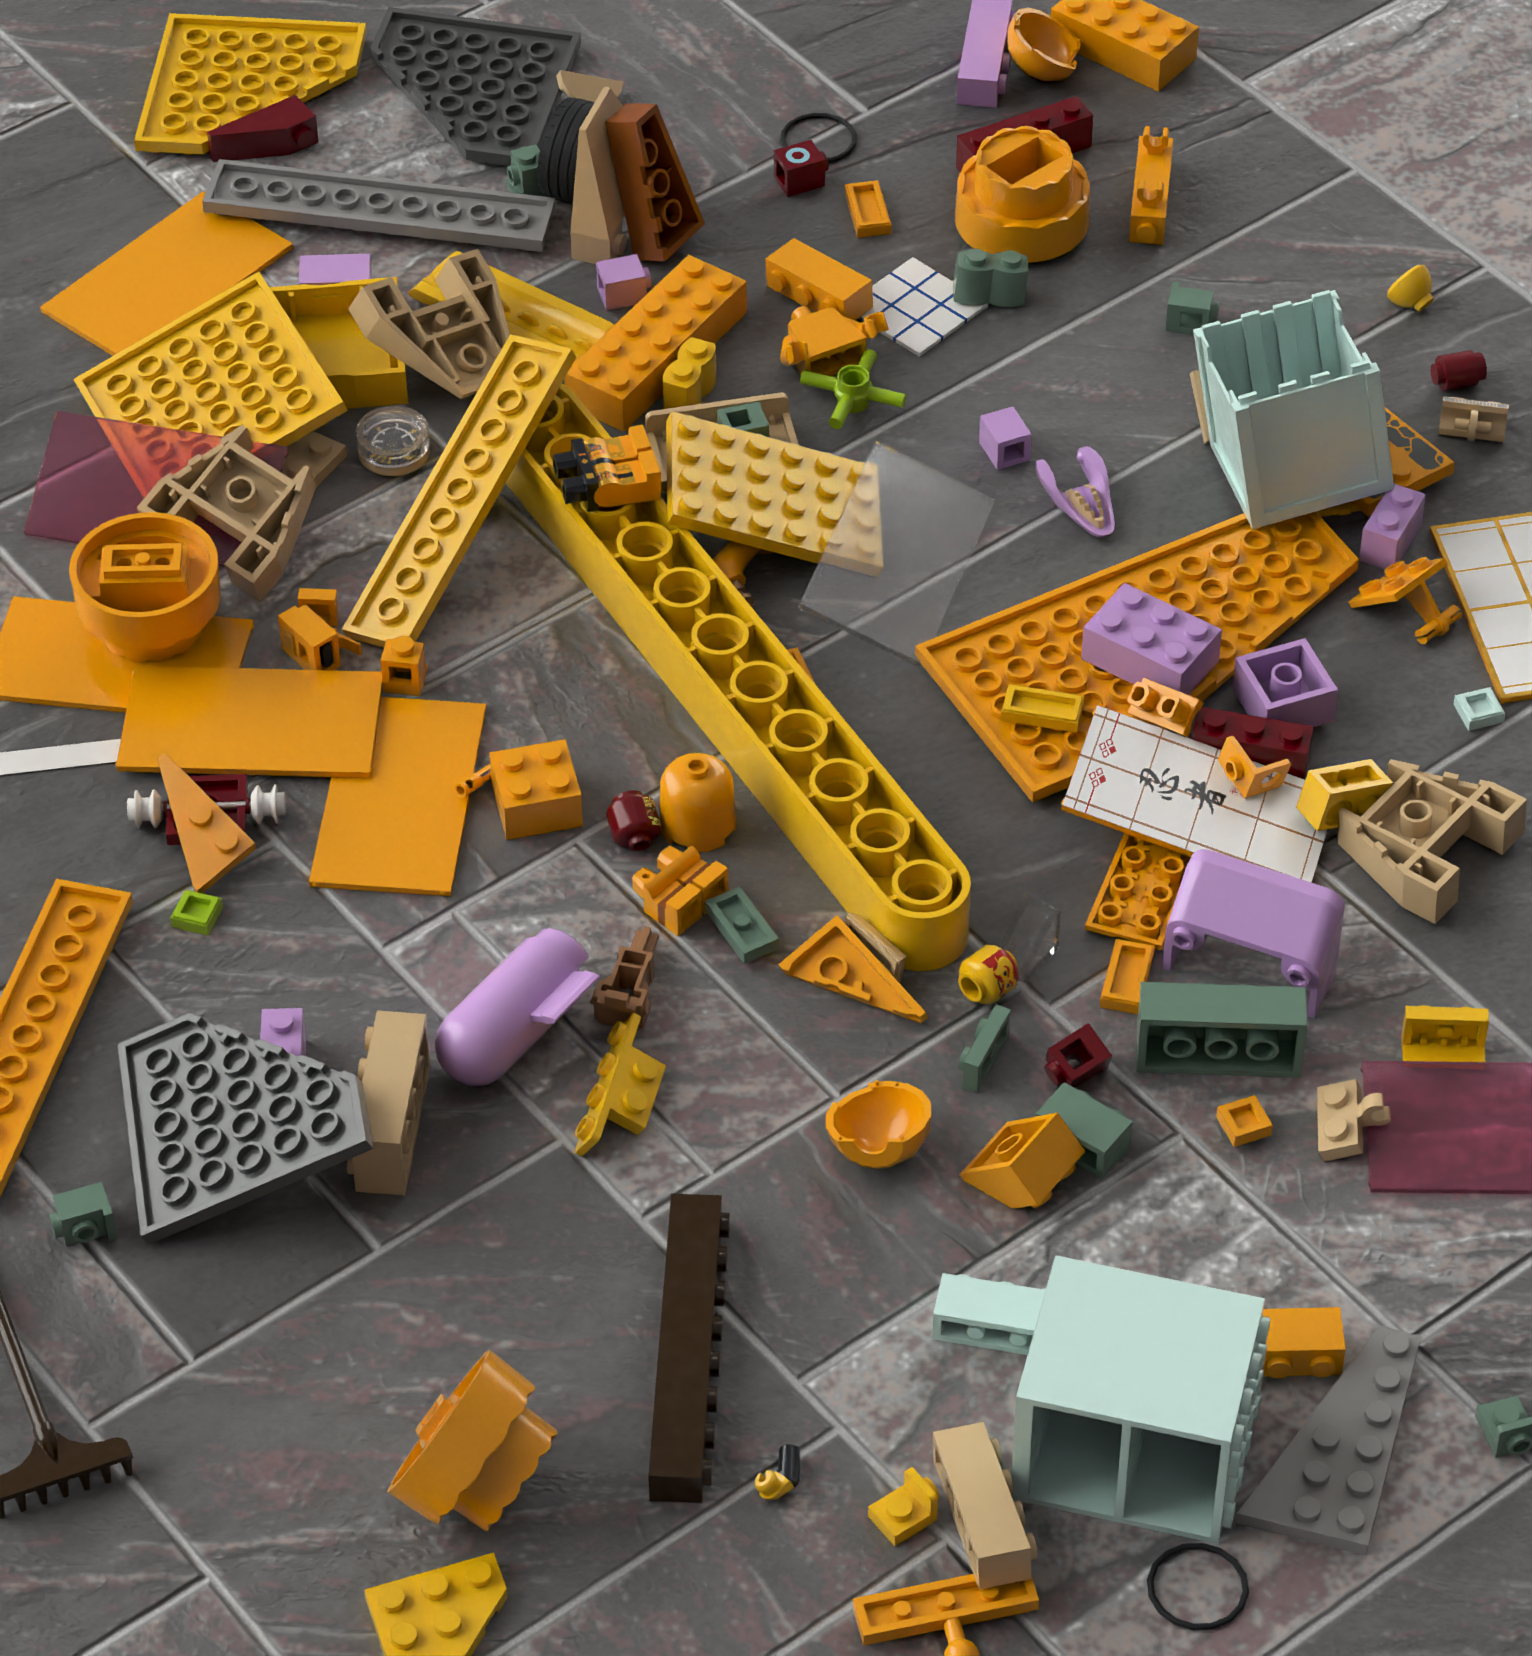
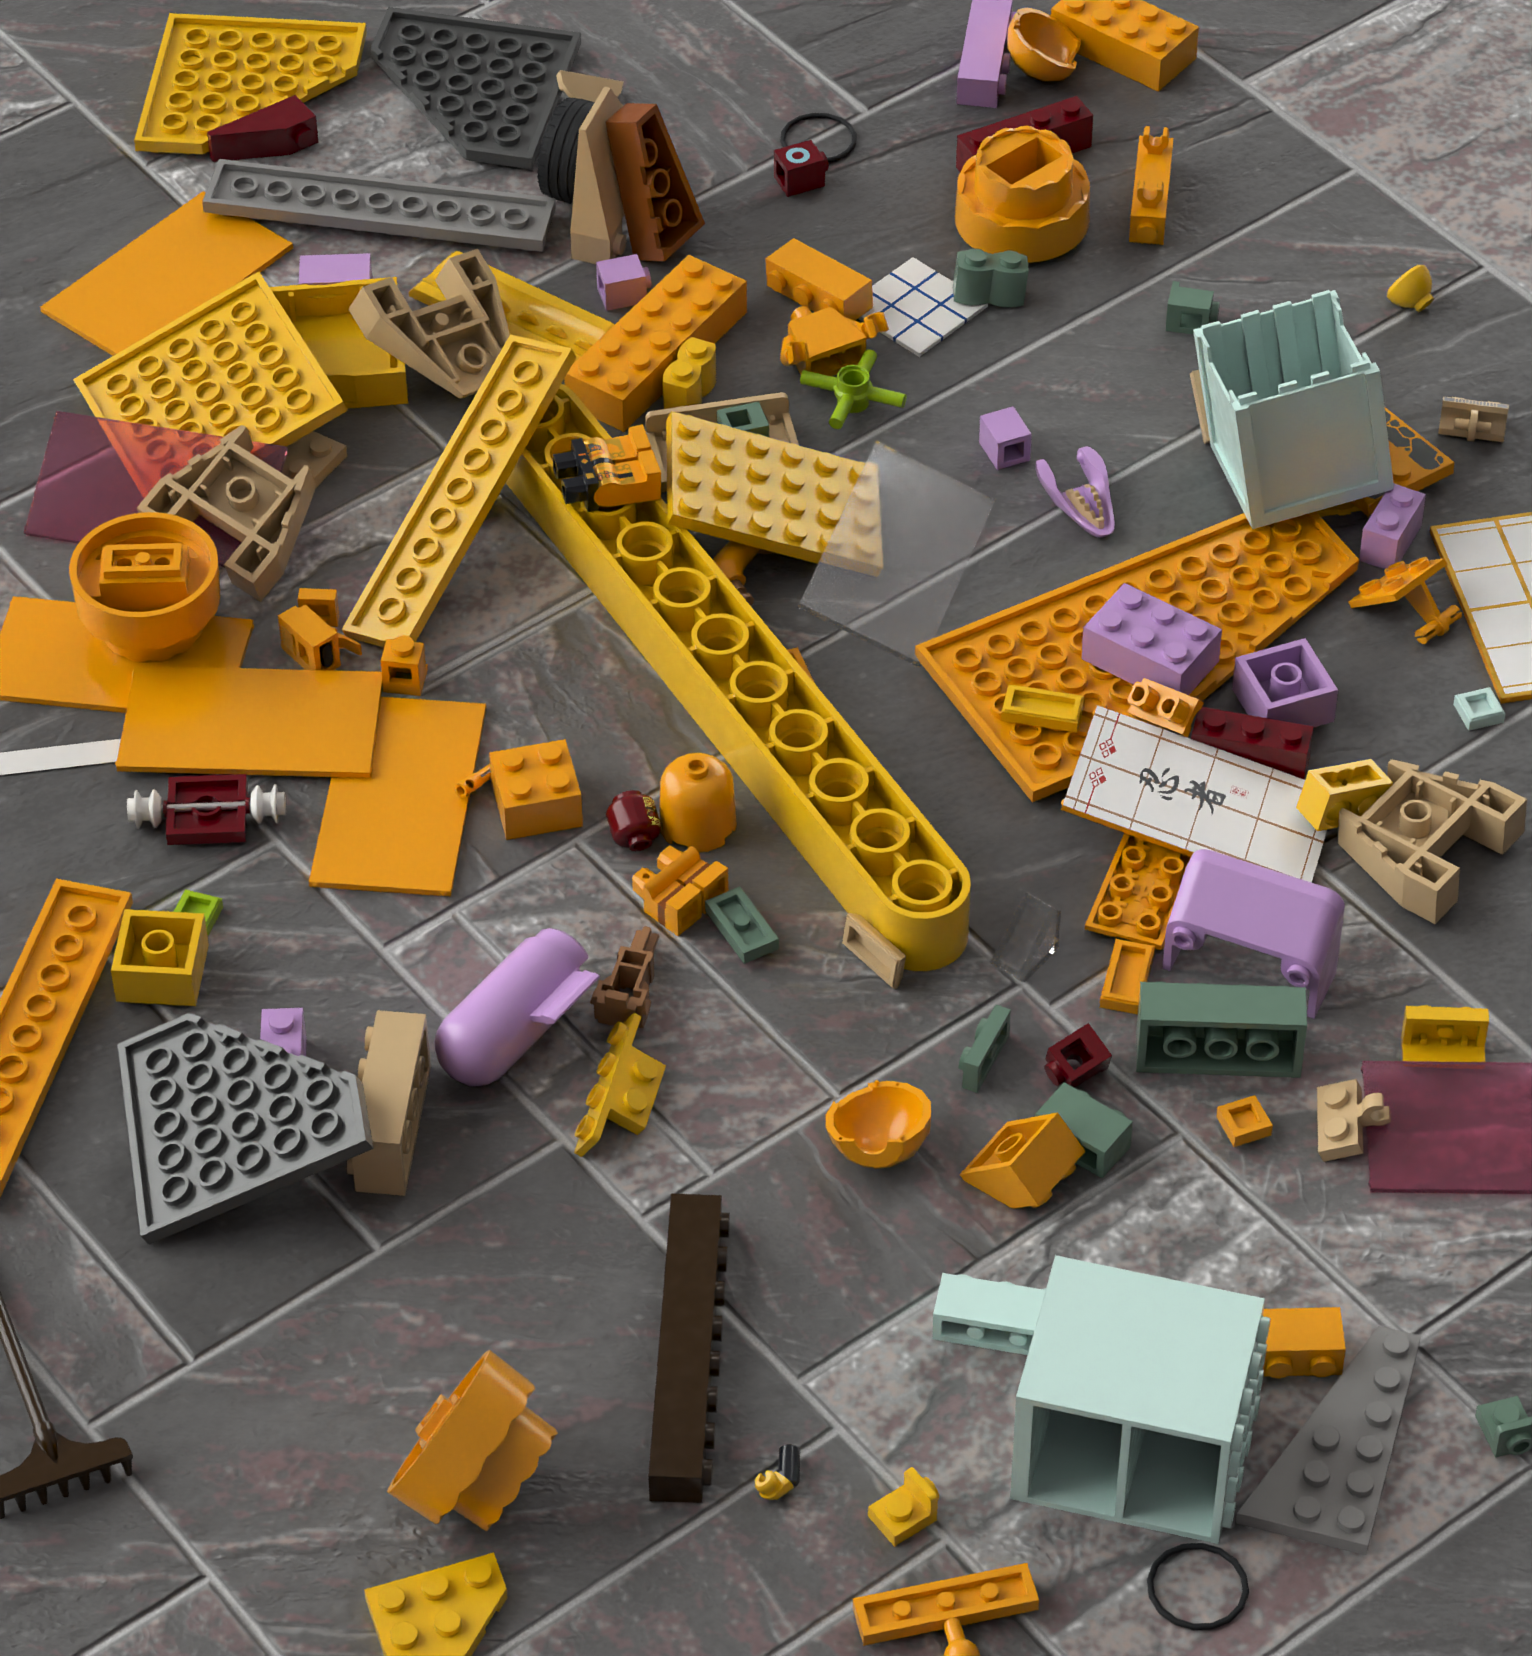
(82, 1215): sand green brick -> none
(160, 957): none -> yellow brick
(206, 833): light orange wing -> none
(393, 440): clear piece -> none
(523, 171): sand green brick -> none
(844, 965): light orange wing -> none
(868, 209): light orange tile -> none
(983, 1505): tan brick -> none
(988, 974): yellow head -> none
(1244, 773): light orange bracket -> none
(1458, 370): dark red brick -> none

